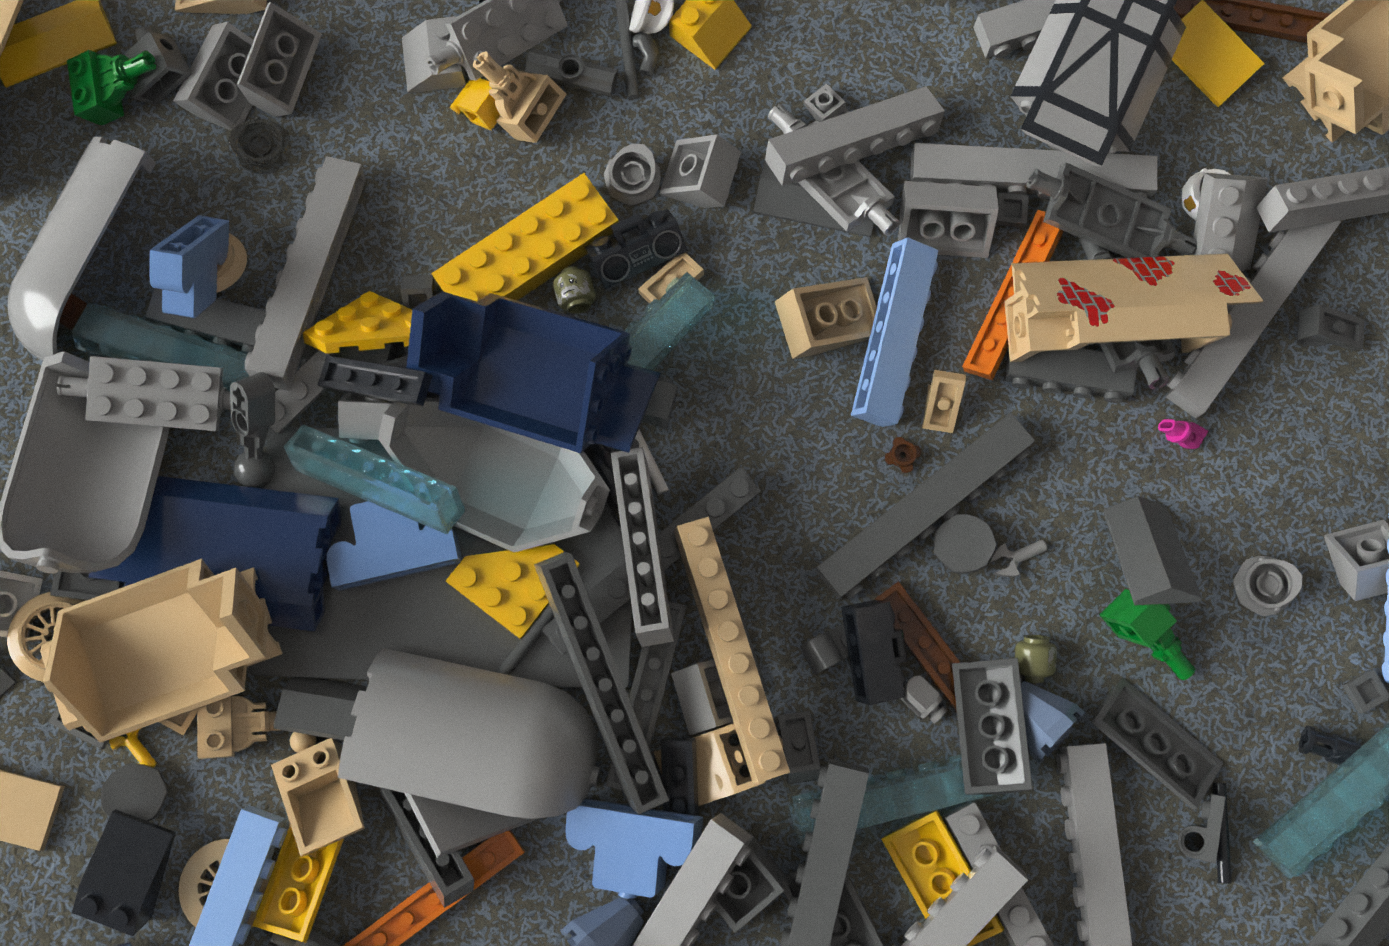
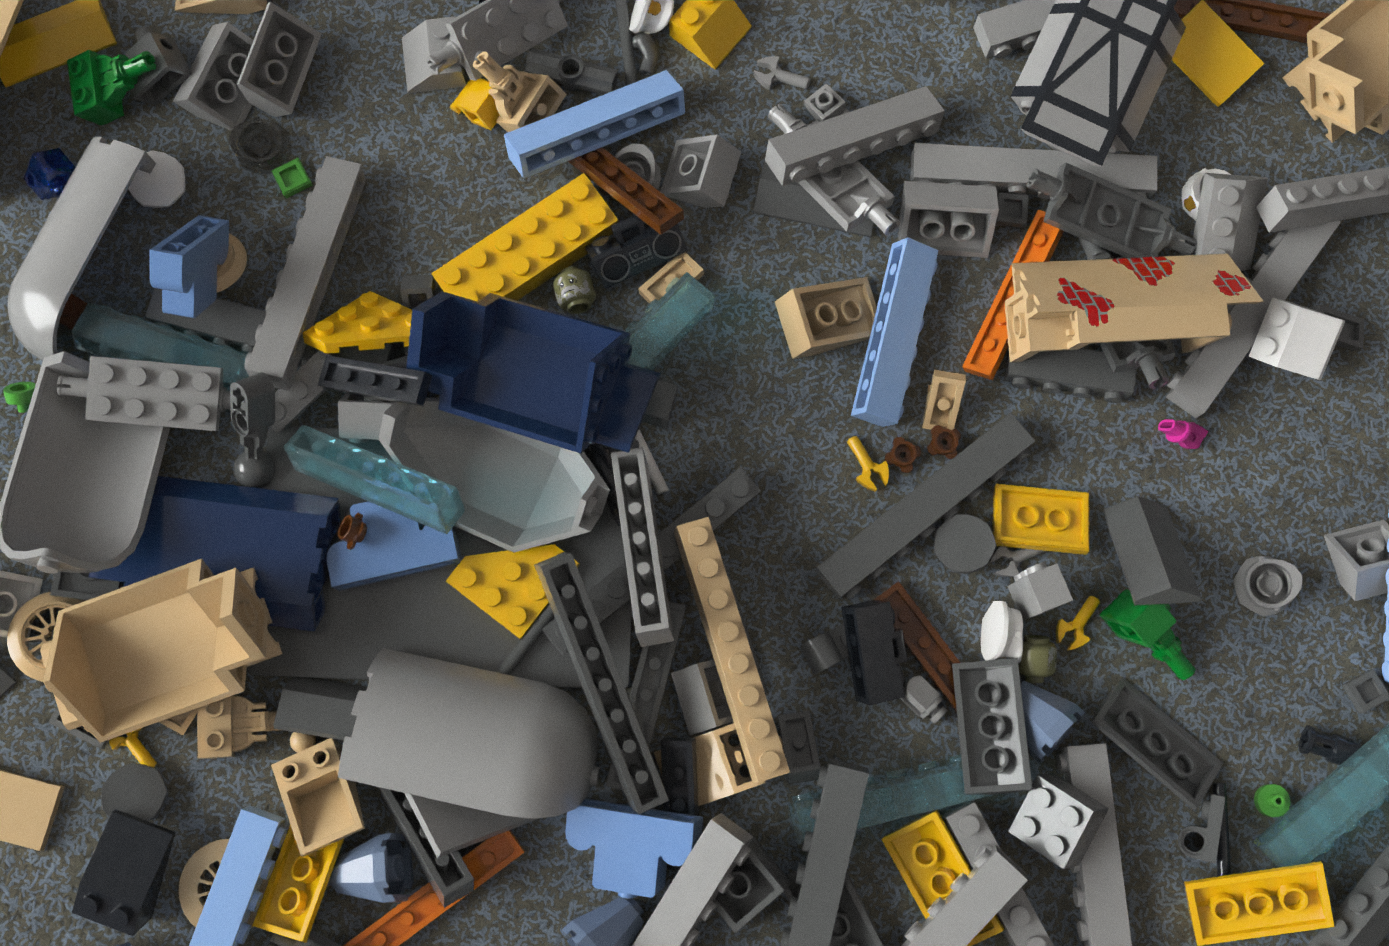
(19, 394): none -> bright green tile
(48, 173): none -> clear blue brick
(162, 186): none -> white hat
(292, 177): none -> bright green tile
(352, 530): none -> reddish brown plate
(375, 870): none -> sand blue cone
(594, 124): none -> light blue brick
(629, 189): none -> reddish brown plate
(778, 75): none -> light grey bar
(867, 465): none -> yellow bar
(950, 436): none -> reddish brown plate
(1002, 632): none -> white hat
(1039, 590): none -> light grey brick
(1041, 519): none -> yellow tile
(1058, 820): none -> brick
(1077, 624): none -> yellow bar
(1259, 903): none -> yellow slope
(1272, 800): none -> bright green tile
(1296, 338): none -> white slope

